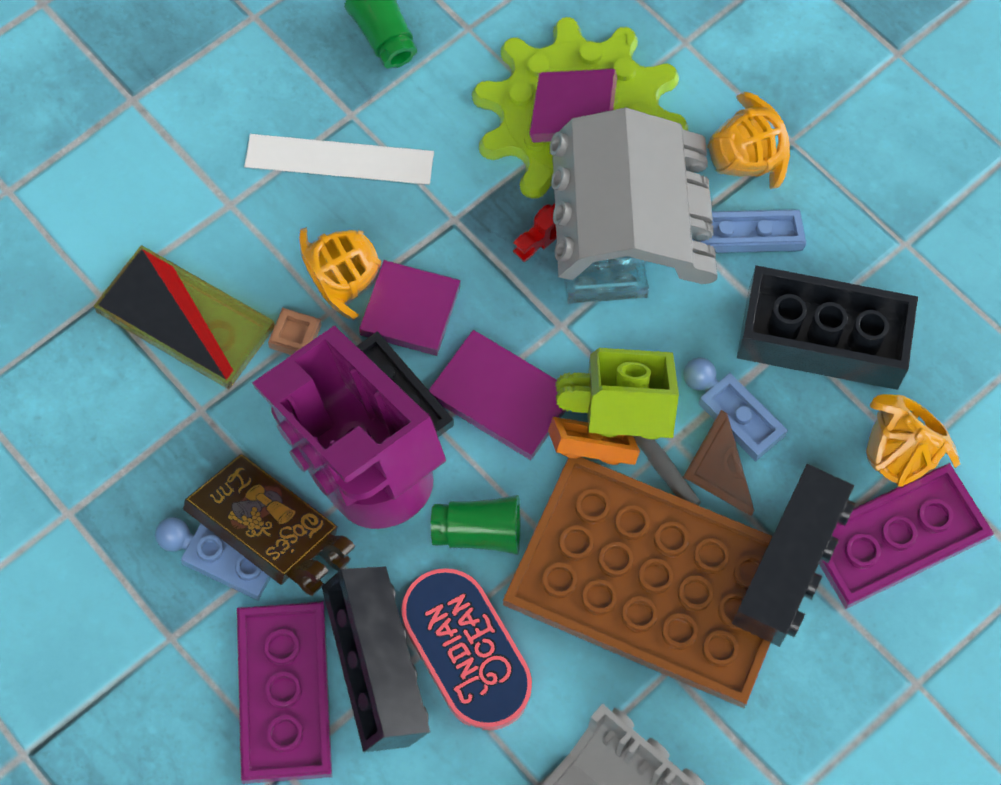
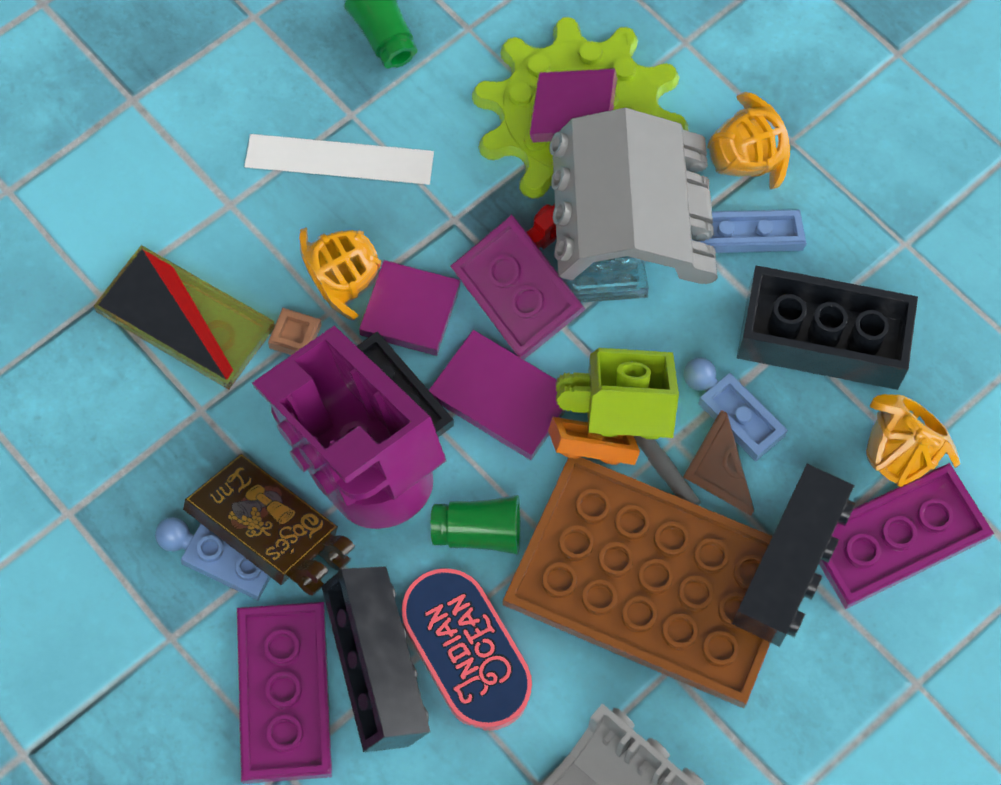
(517, 287): none -> magenta tile

